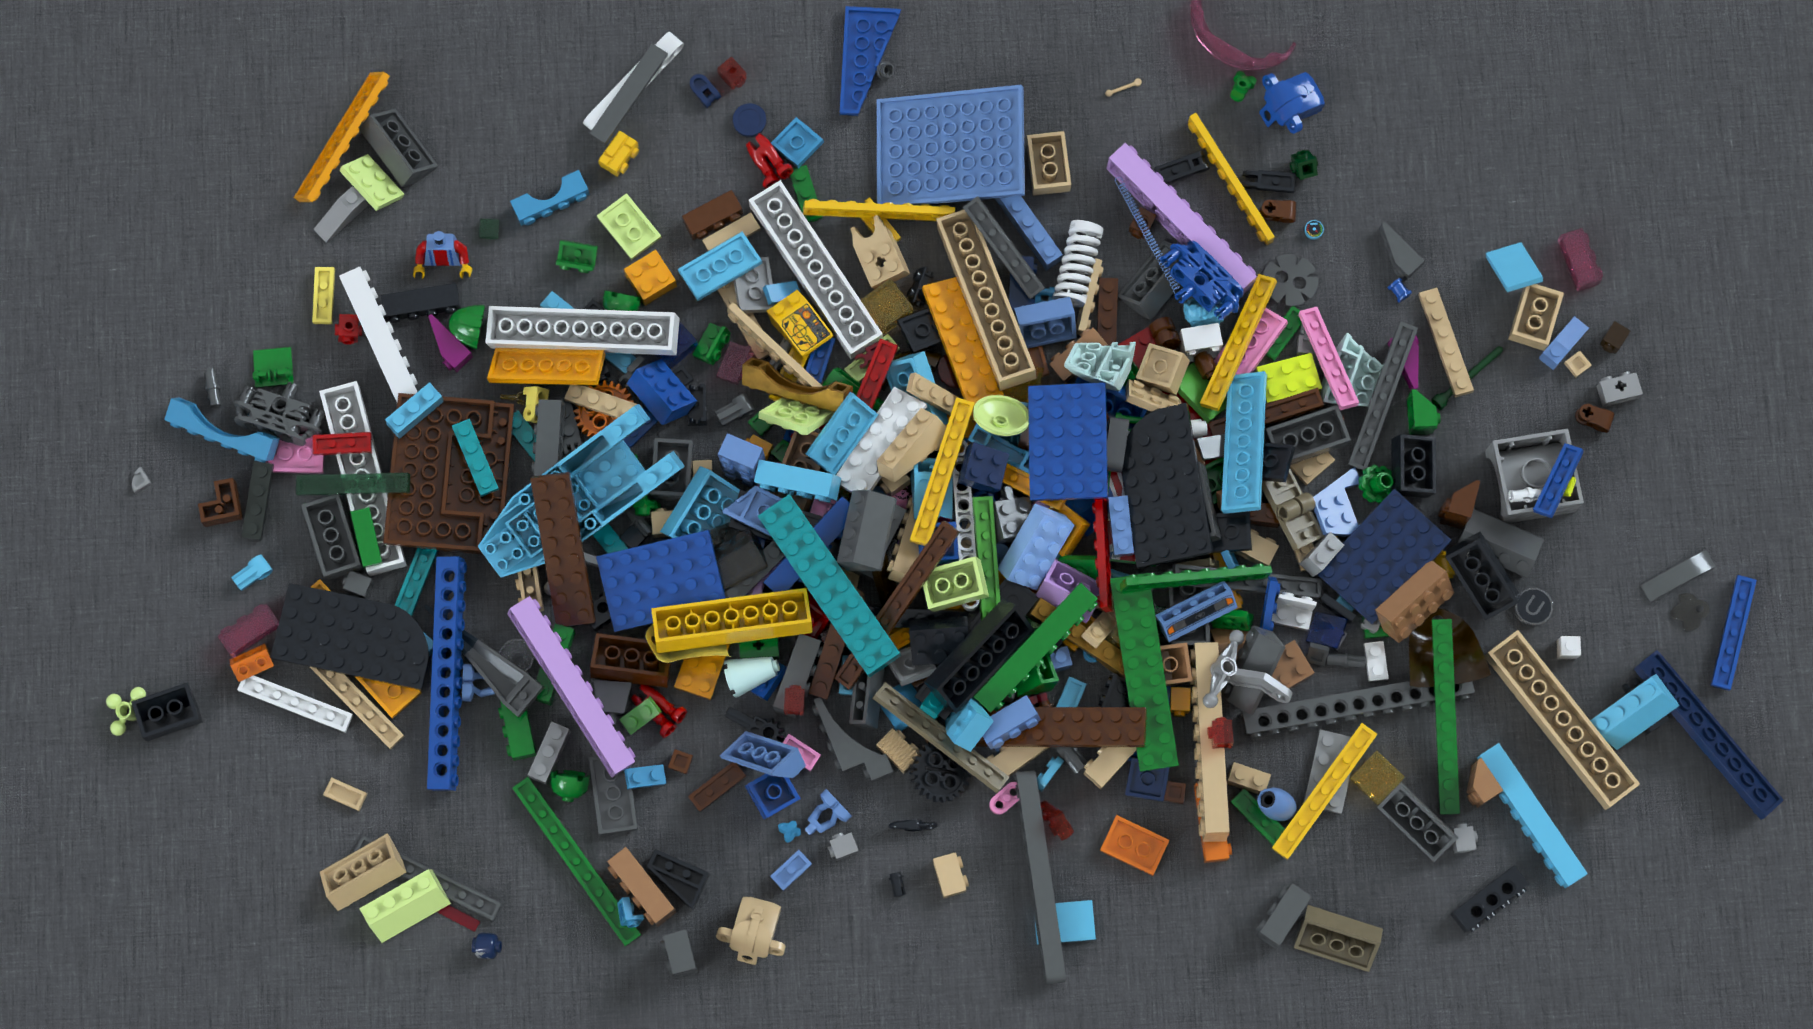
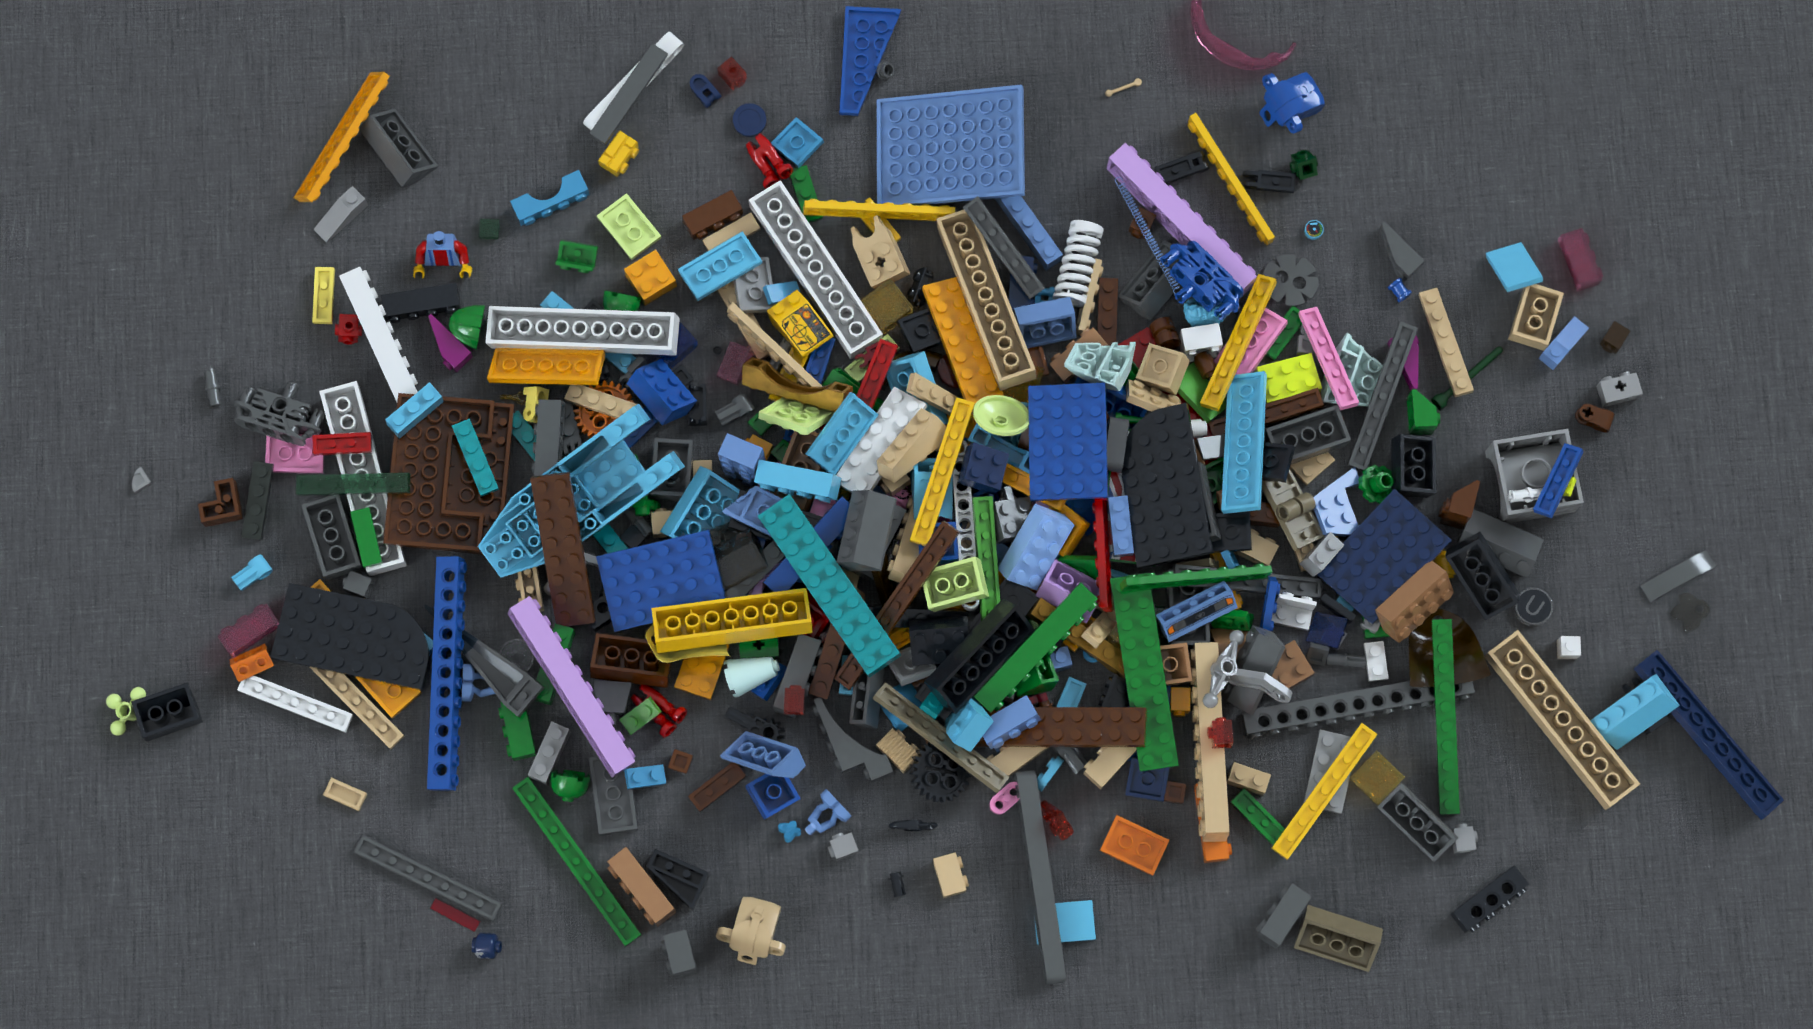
(187, 415): dark azure arch -> none
(273, 367): green hinge -> none
(362, 872): tan slope -> none
(371, 182): yellowish green plate -> none
(405, 905): yellowish green slope -> none
(416, 579): teal plate -> none
(626, 913): dark azure bracket -> none
(712, 343): green bracket -> none
(791, 870): medium blue plate -> none
(808, 754): bright pink plate -> none
(1048, 163): tan brick -> none
(1241, 86): green plate -> none
(1277, 804): medium blue piece -> none
(1282, 211): reddish brown piece -> none
(1481, 784): medium nougat slope -> none
(1533, 818): medium azure brick -> none
(1577, 364): tan plate -> none
(1733, 632): blue plate -> none

